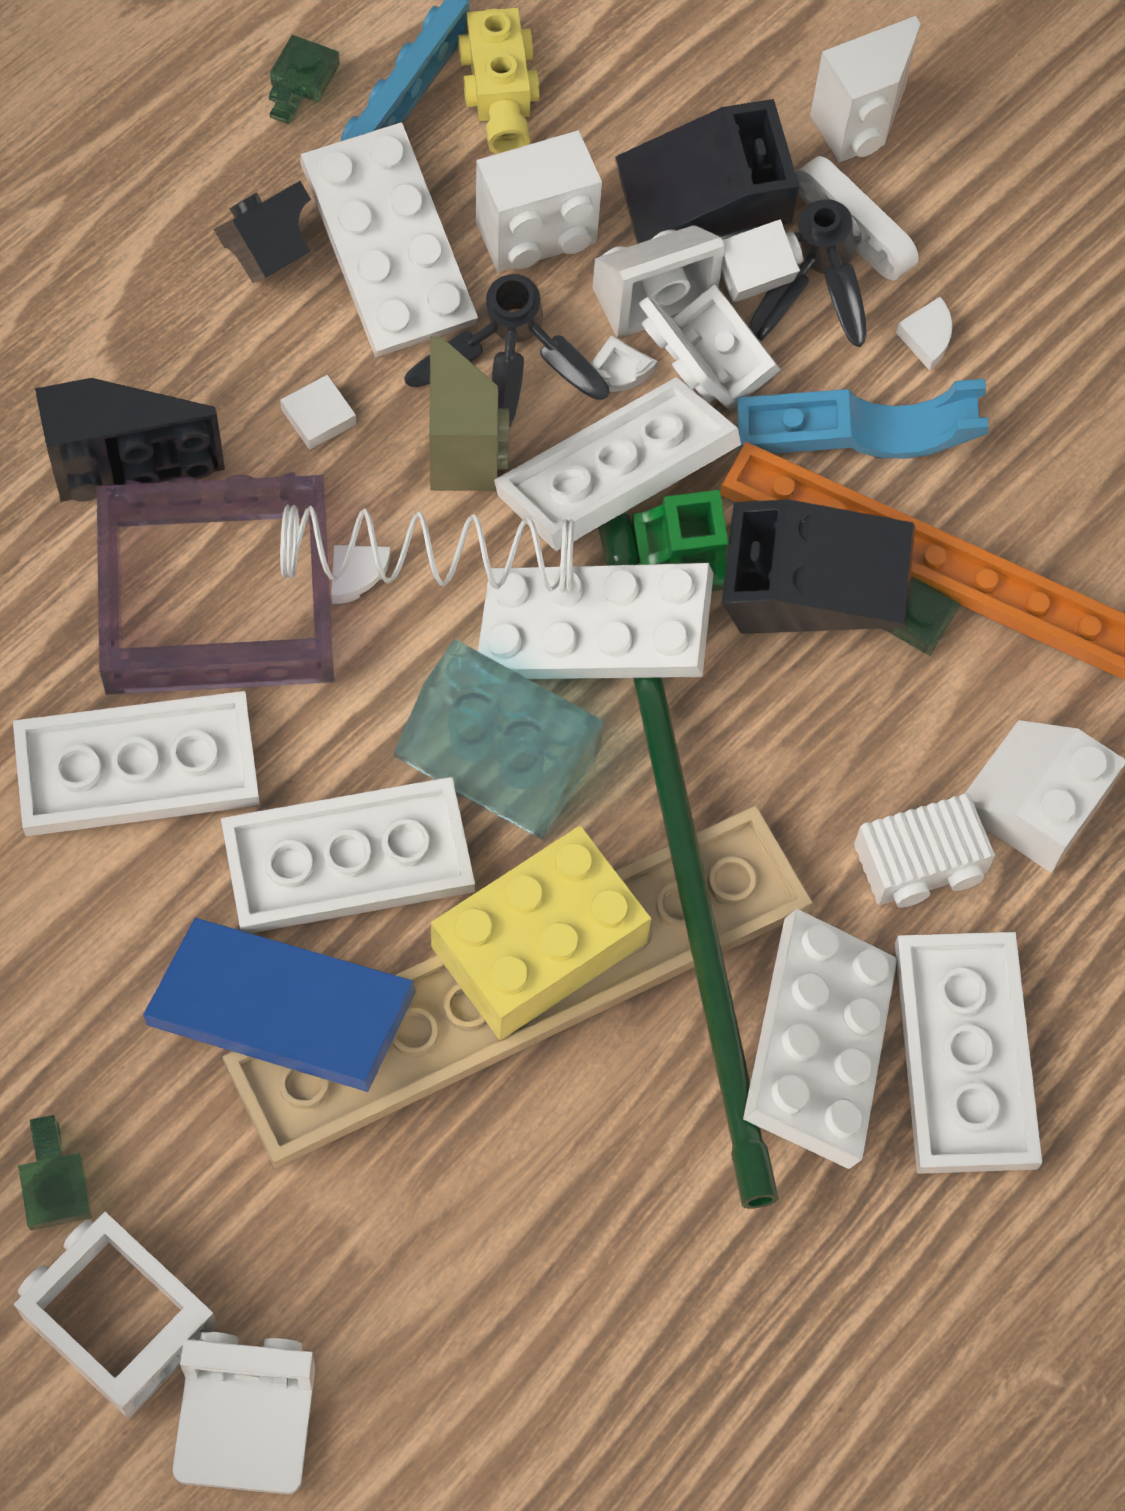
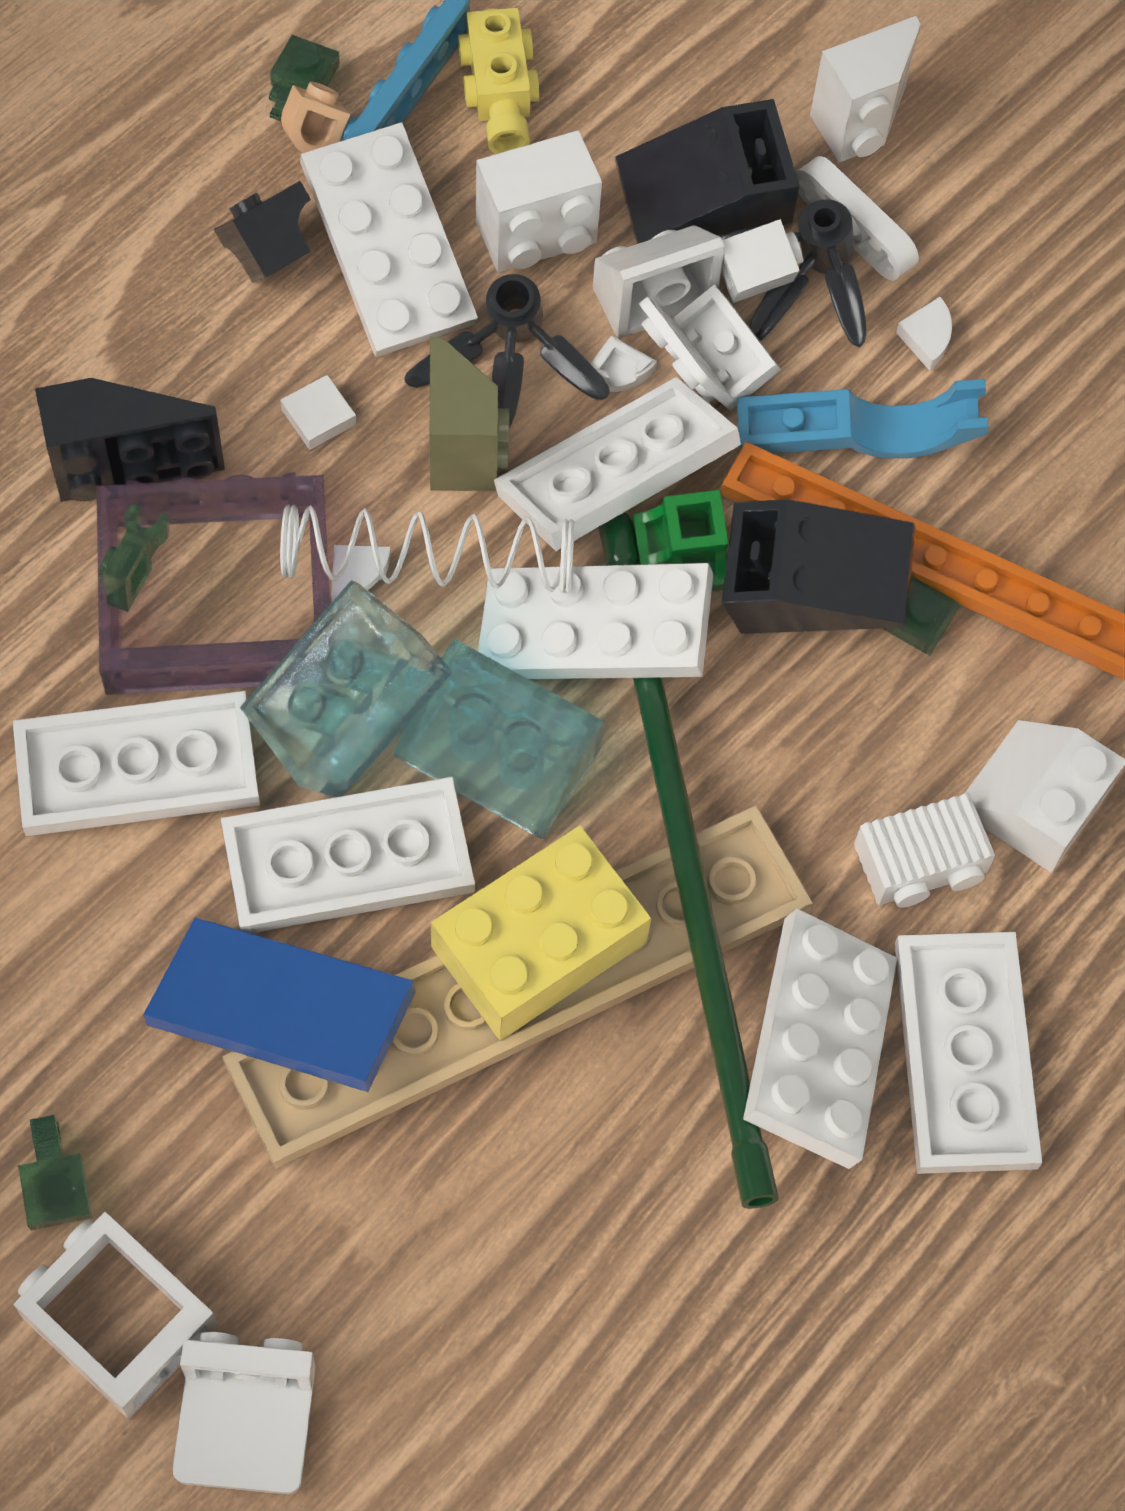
(130, 563): none -> clear green plate
(313, 117): none -> light nougat plate
(345, 691): none -> clear light blue slope

